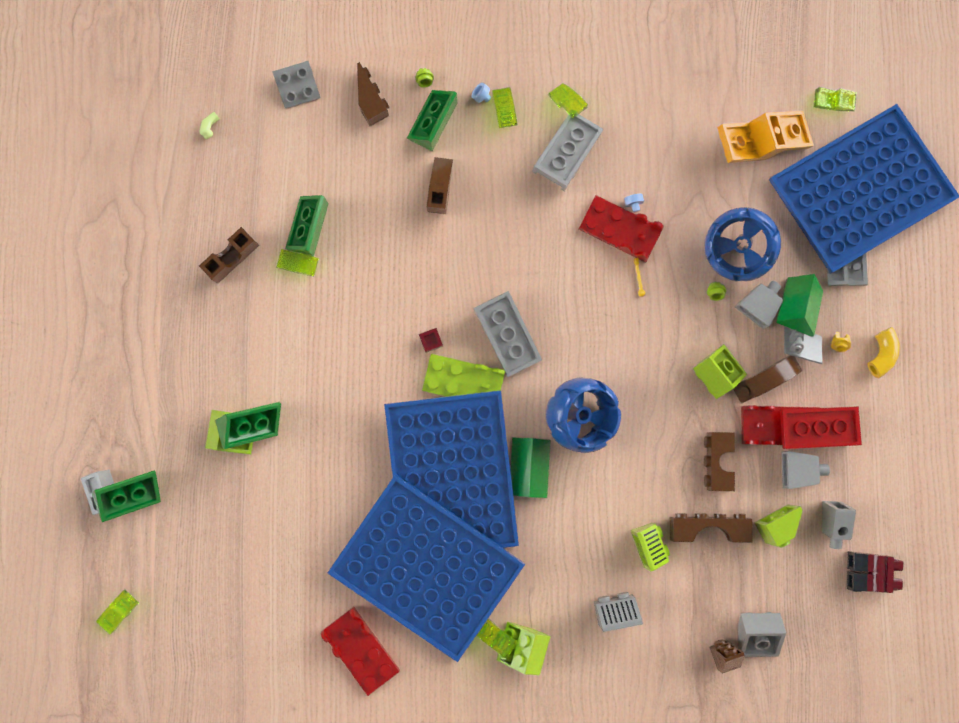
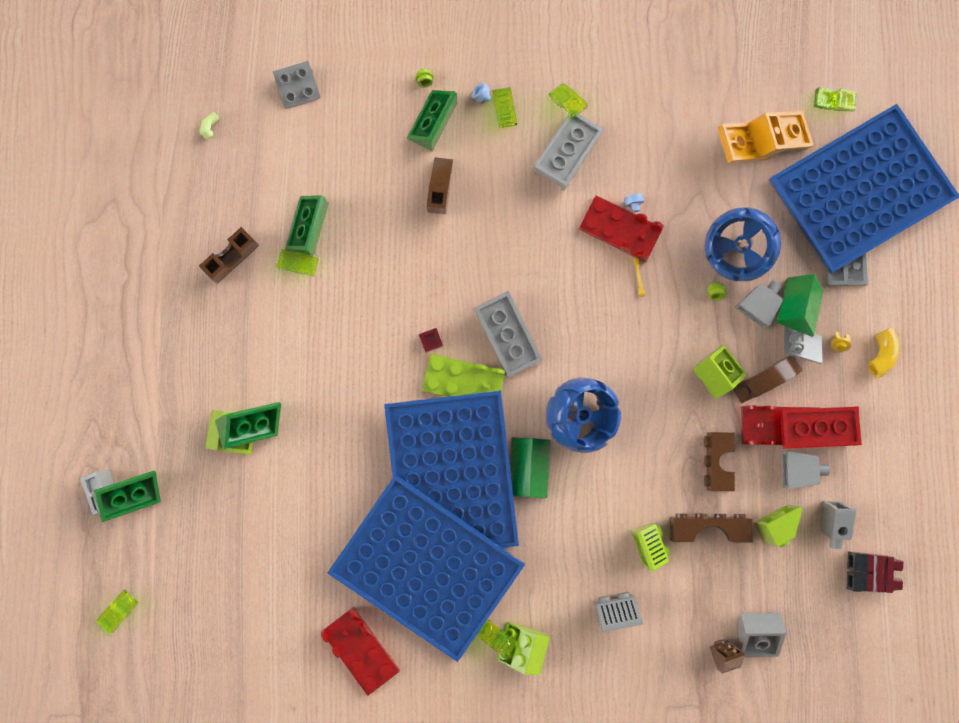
(370, 104): reddish brown slope -> none

